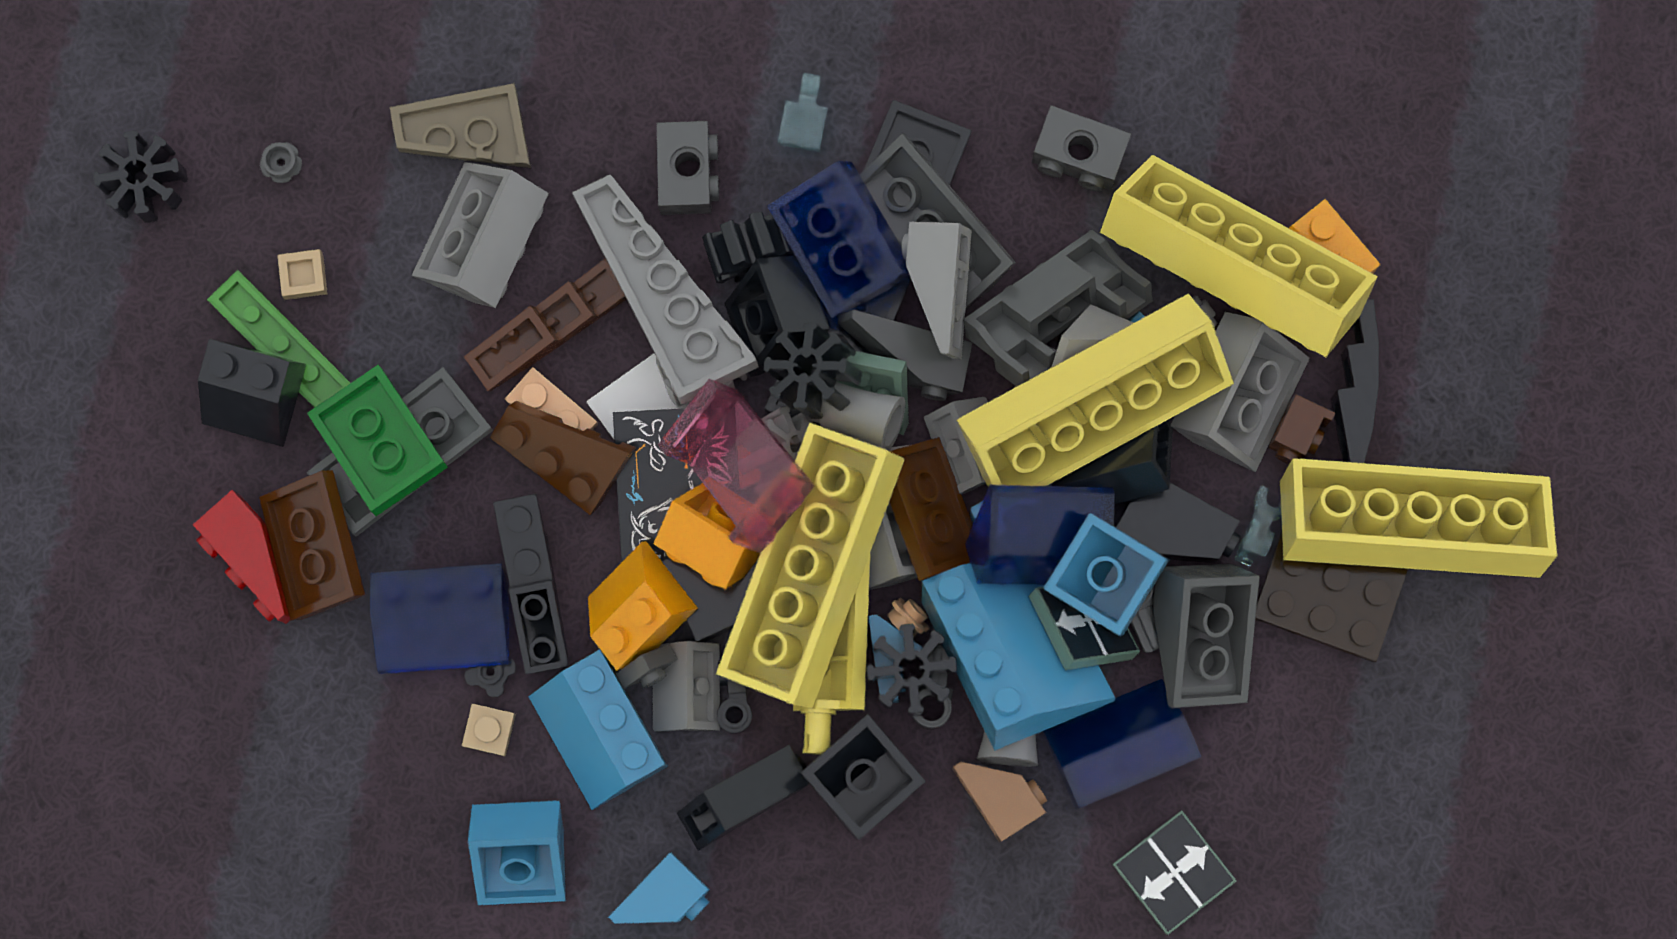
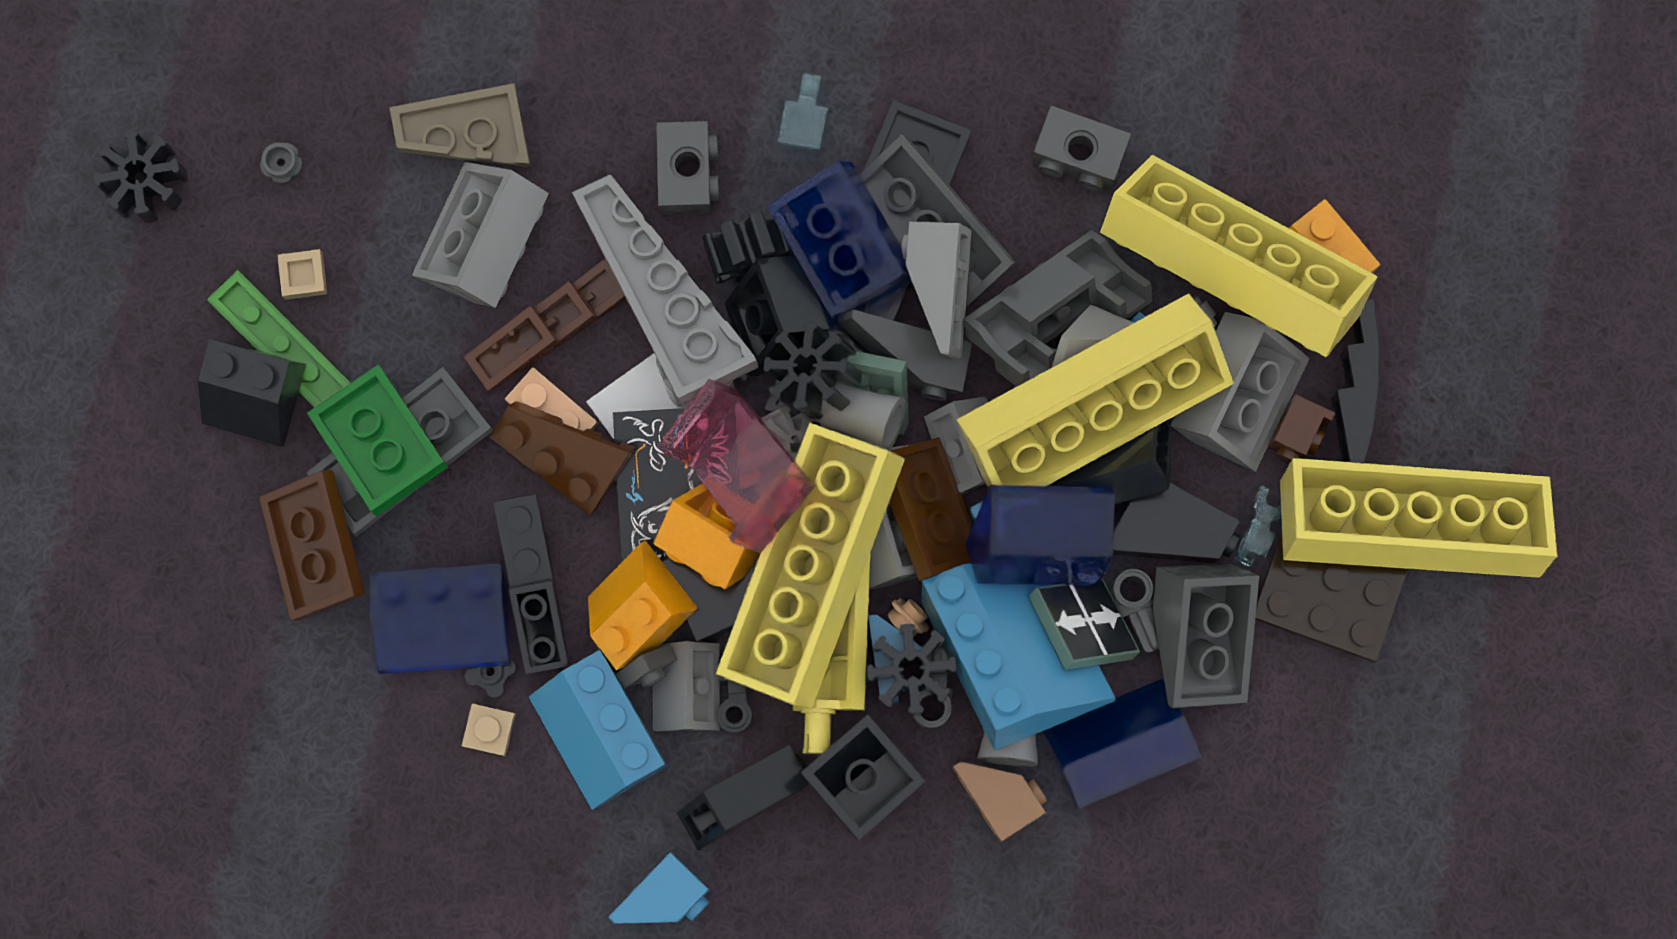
(244, 543): red slope -> none
(517, 852): dark azure slope -> none
(1106, 574): dark azure slope -> none
(1174, 872): black tile -> none

